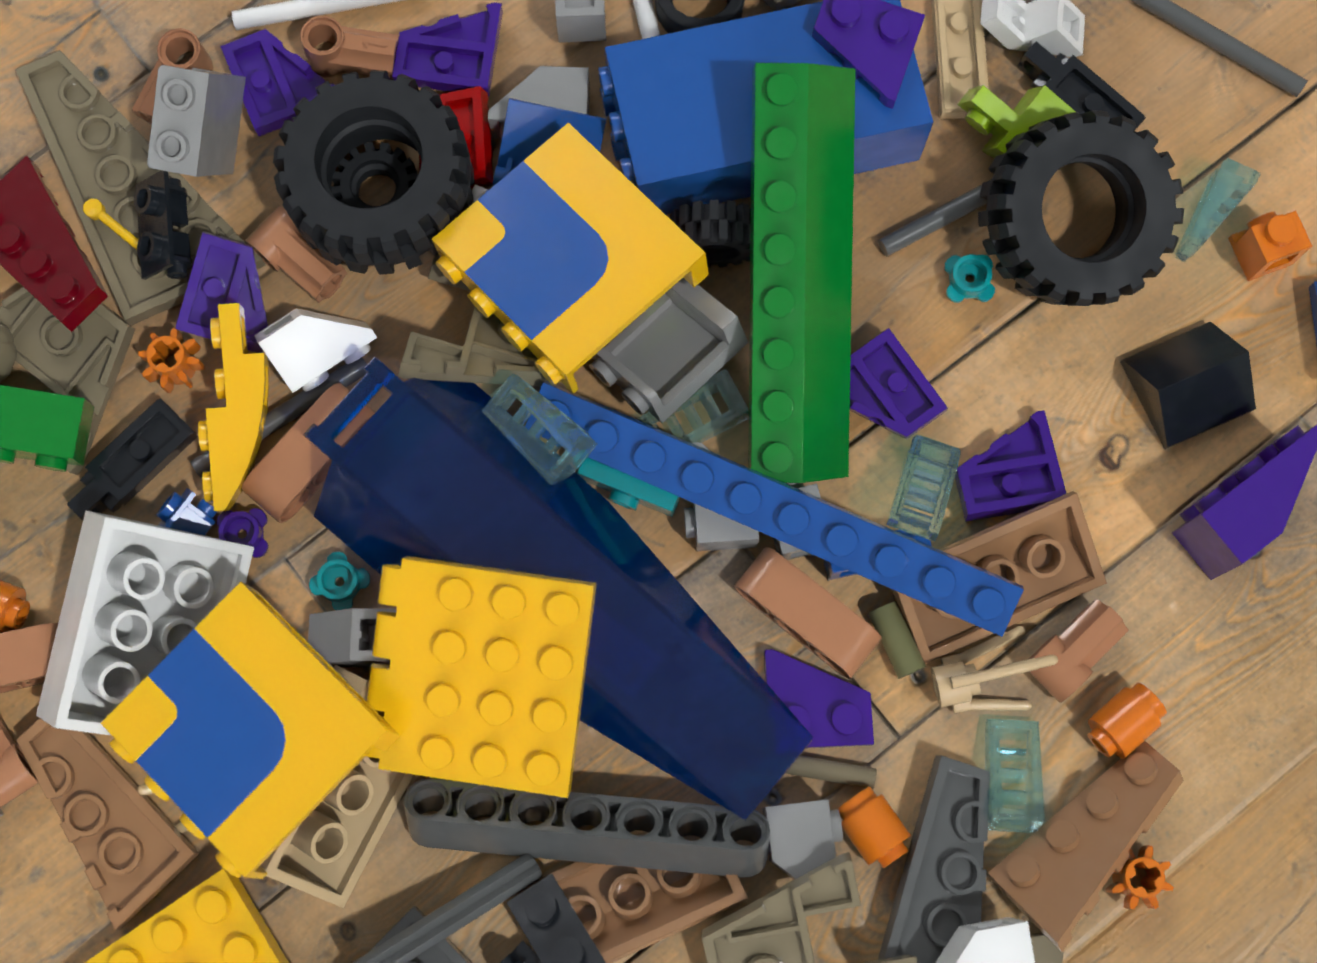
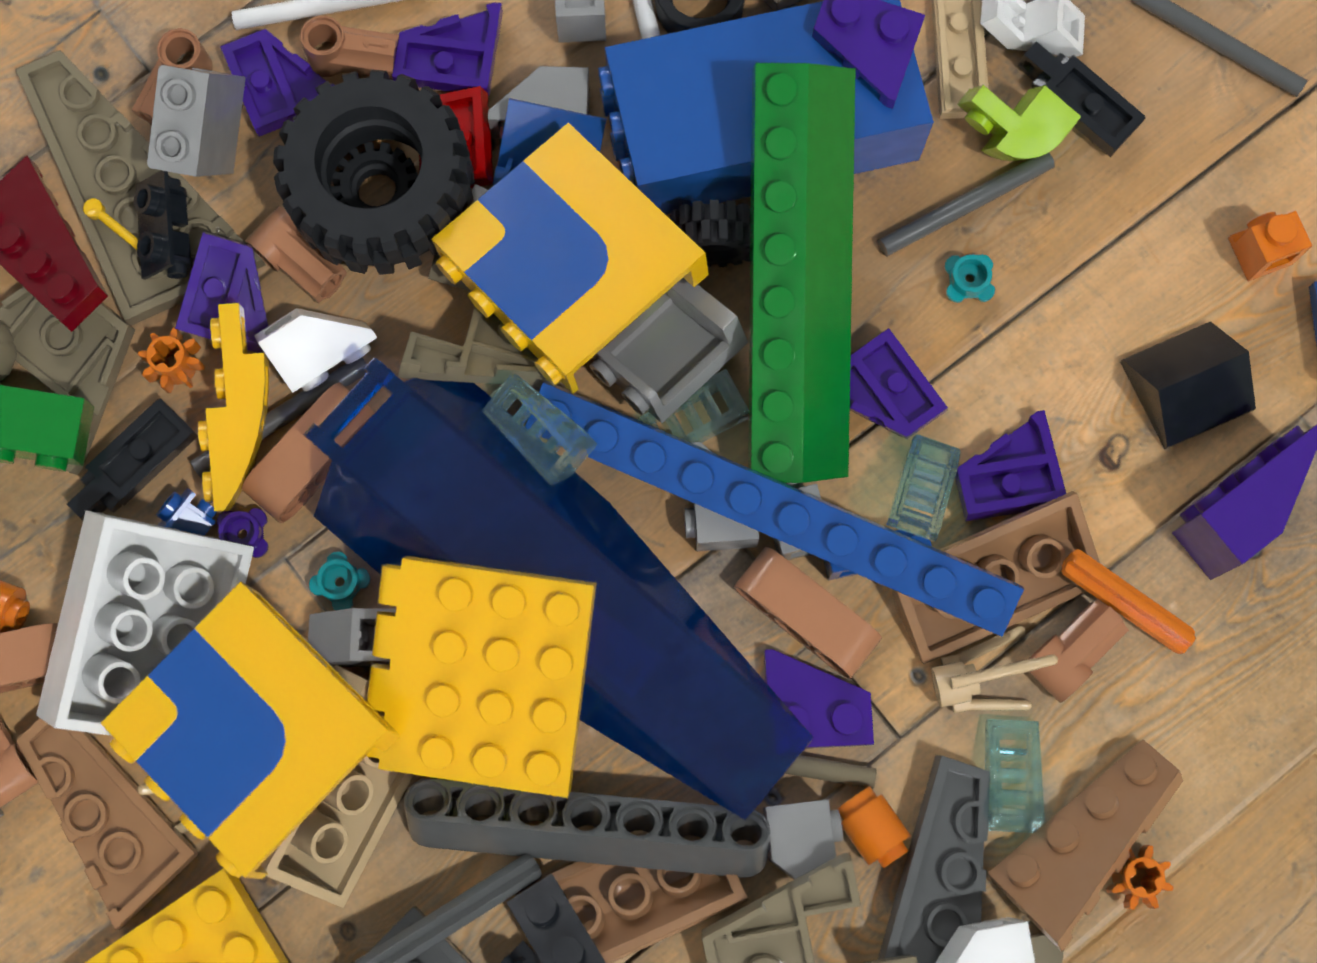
(627, 490): teal plate -> none
(897, 639): olive axle -> none
(1126, 721): orange brick -> none
(1128, 601): none -> orange axle
(1141, 195): black tyre -> none
(1220, 196): clear light blue slope -> none

